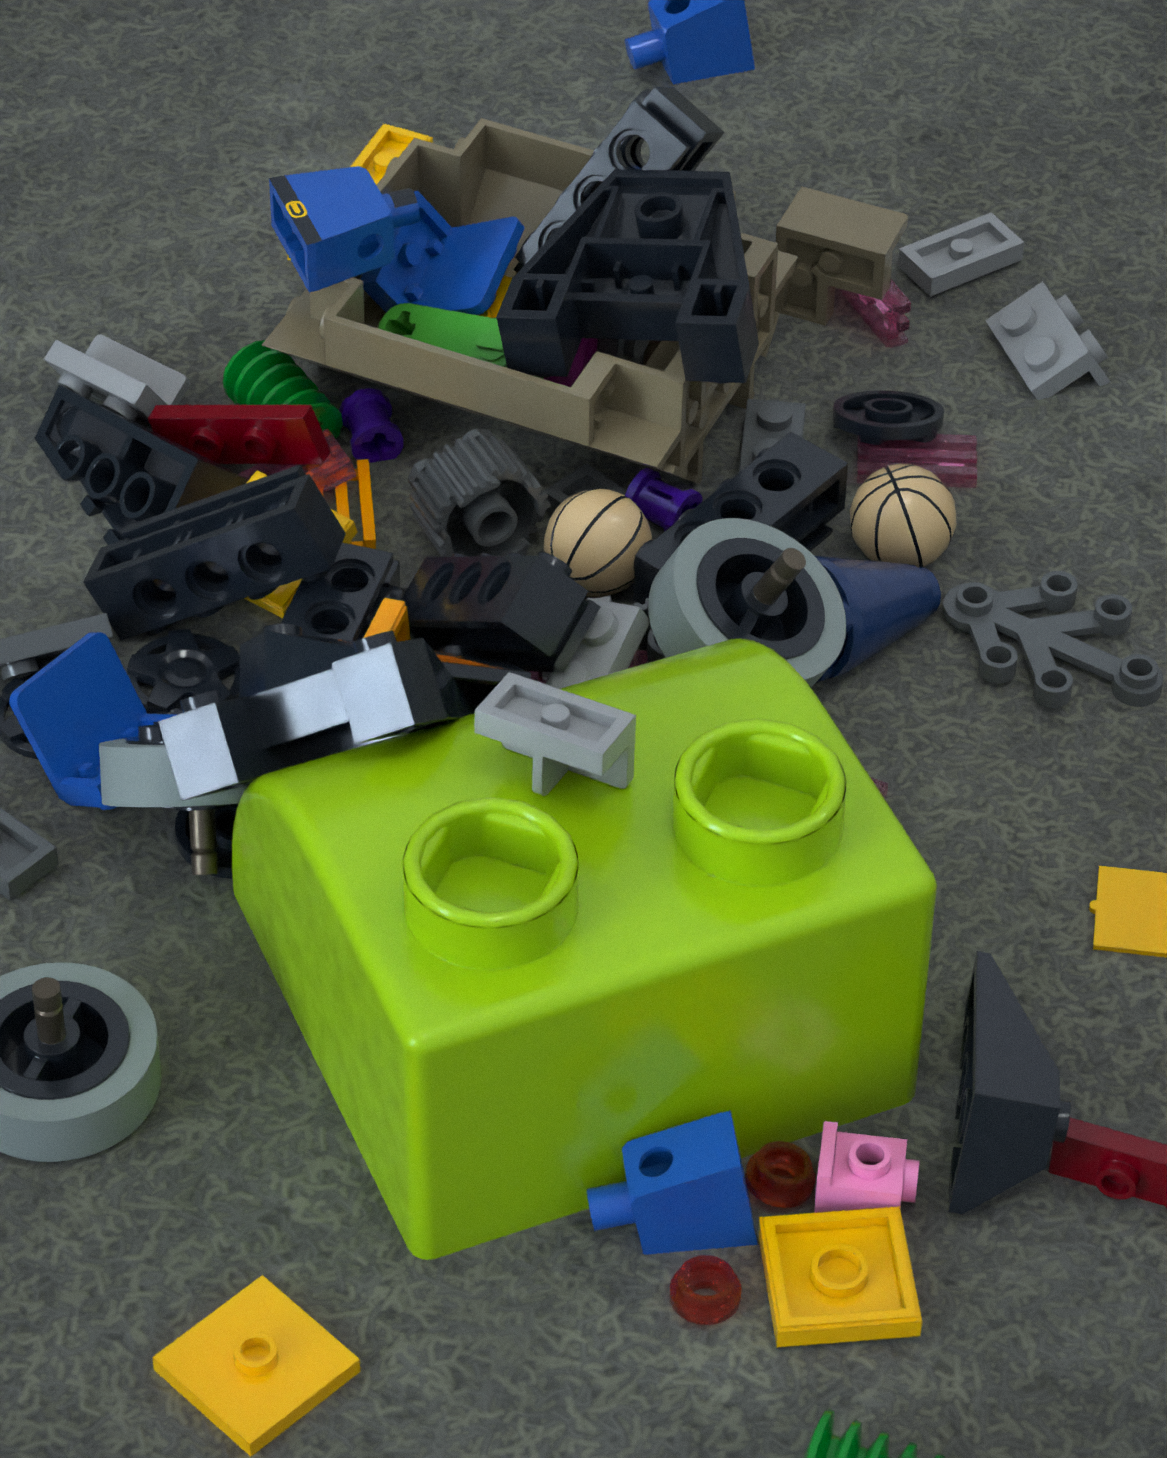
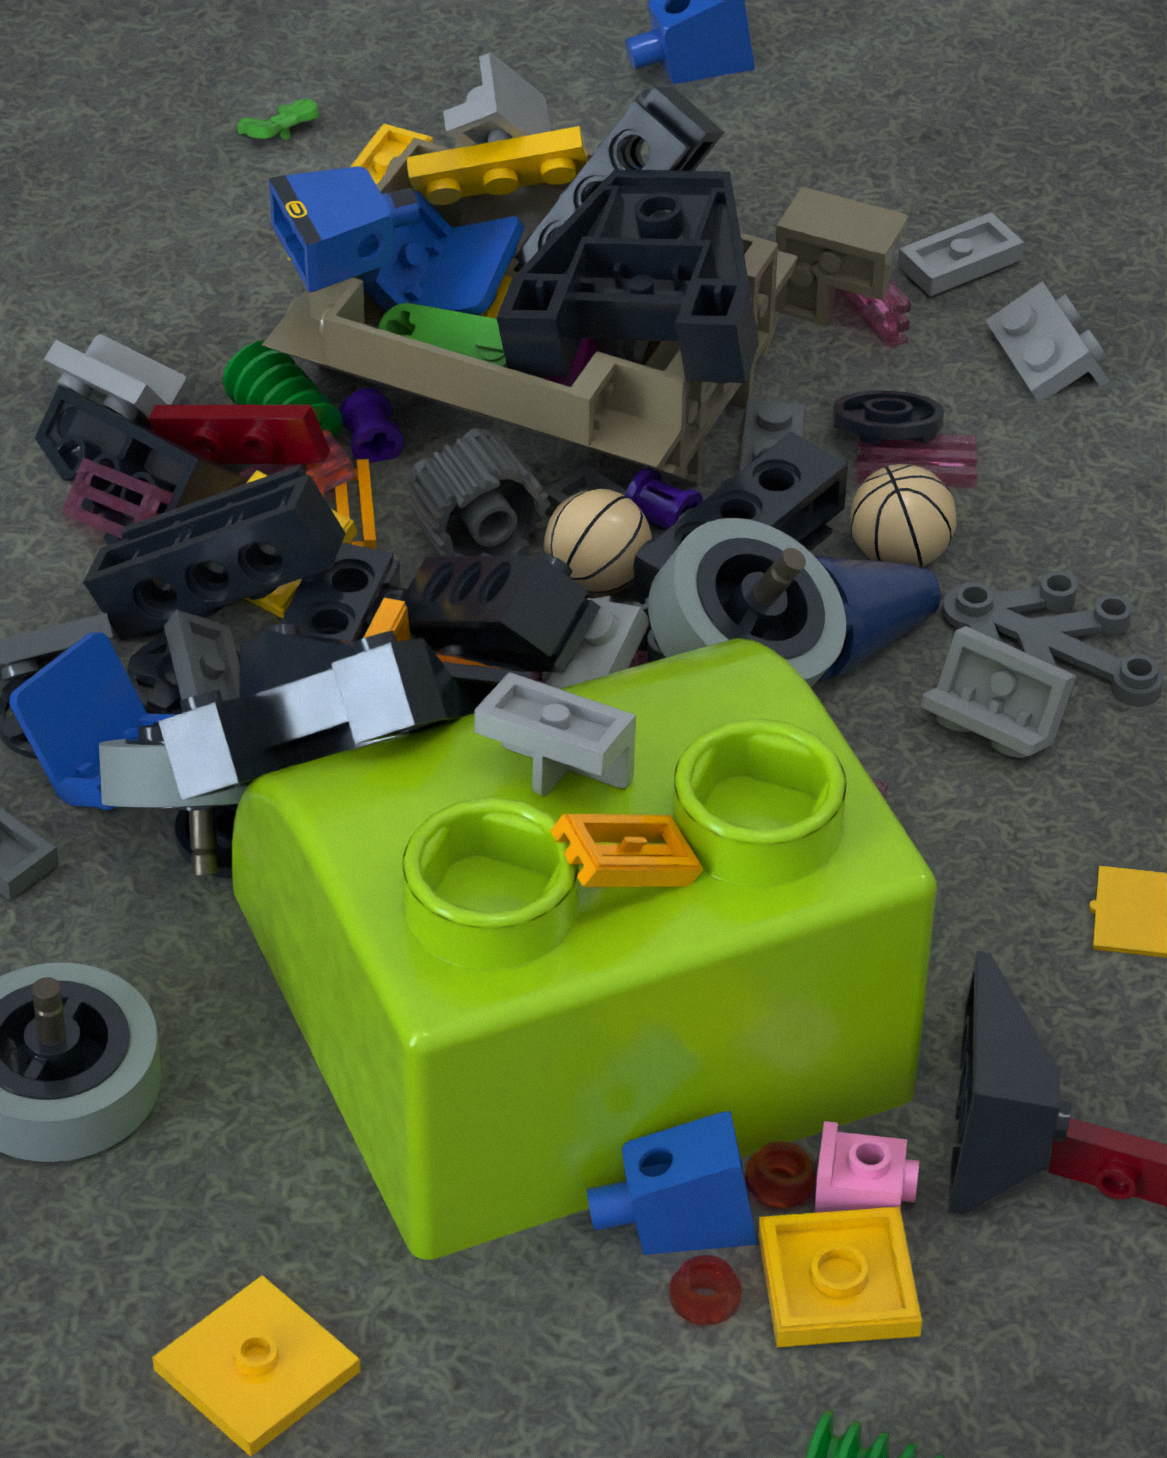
(80, 489): none -> clear pink tile
(202, 656): none -> dark grey plate
(288, 116): none -> bright green piece
(498, 166): none -> yellow plate
(499, 108): none -> light grey panel
(631, 861): none -> light orange tile
(999, 694): none -> light grey bracket

